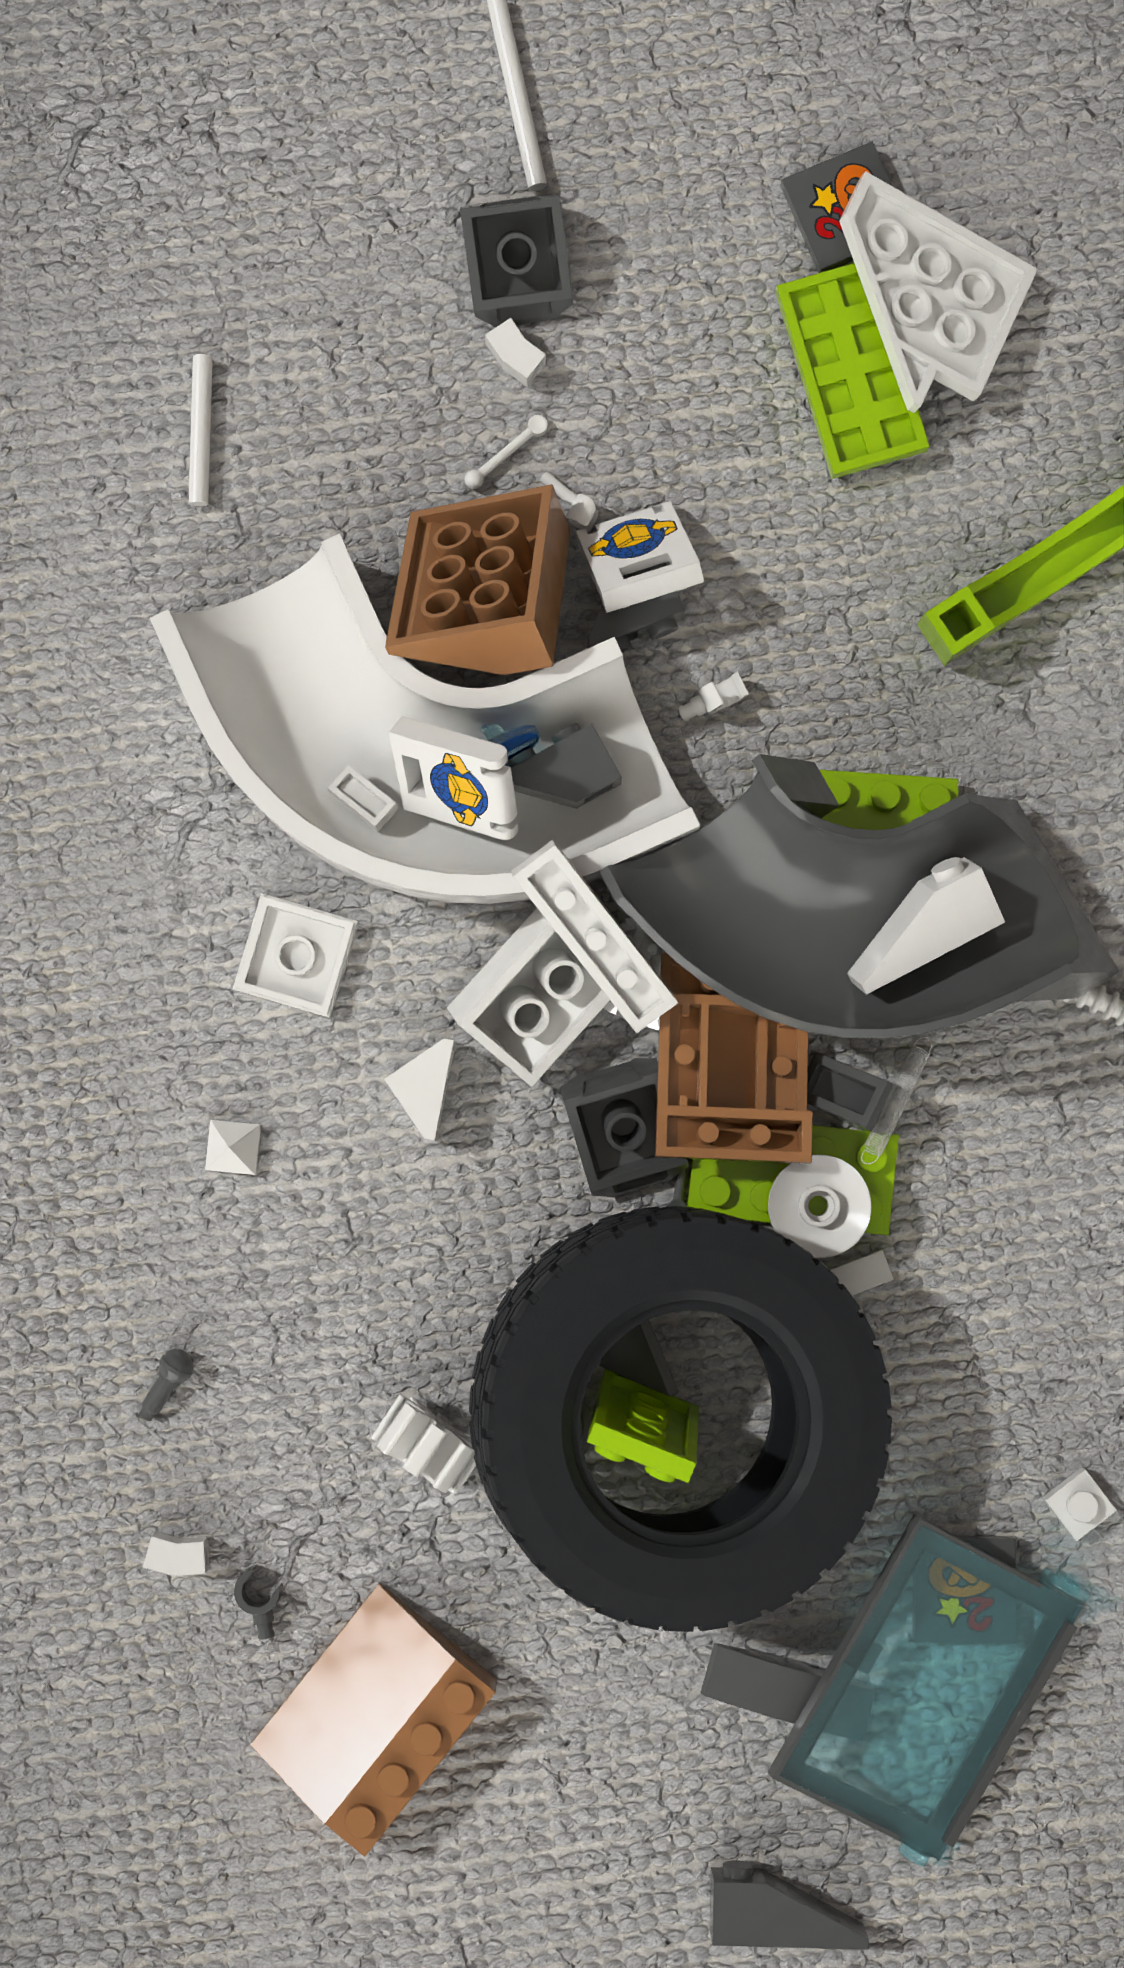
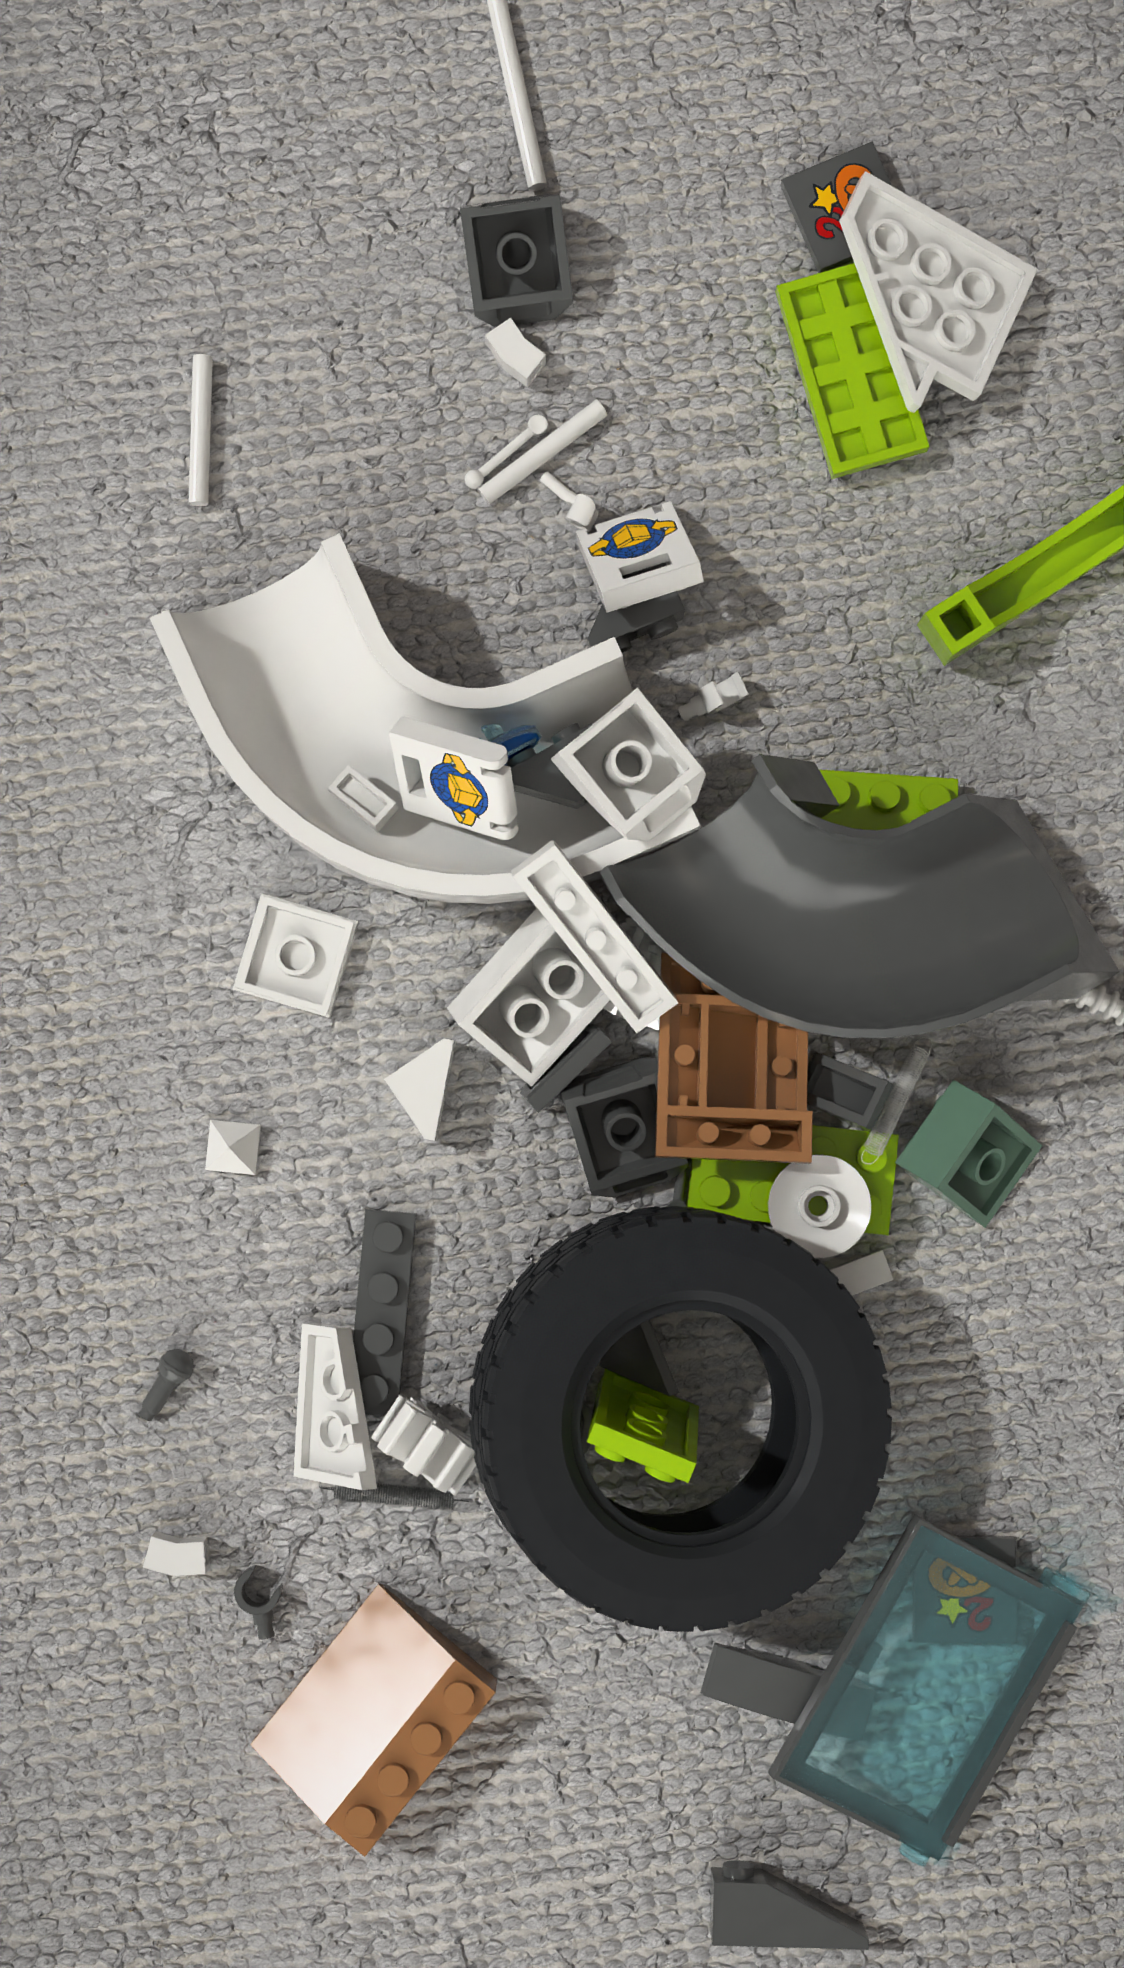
(331, 1416): none -> white wing
(383, 1306): none -> dark grey plate
(406, 1489): none -> dark grey piece
(483, 583): medium nougat slope -> none
(542, 452): none -> white bar
(566, 1067): none -> dark grey tile
(633, 769): none -> white slope
(931, 920): white slope -> none
(969, 1152): none -> sand green slope
(1079, 1504): white plate -> none

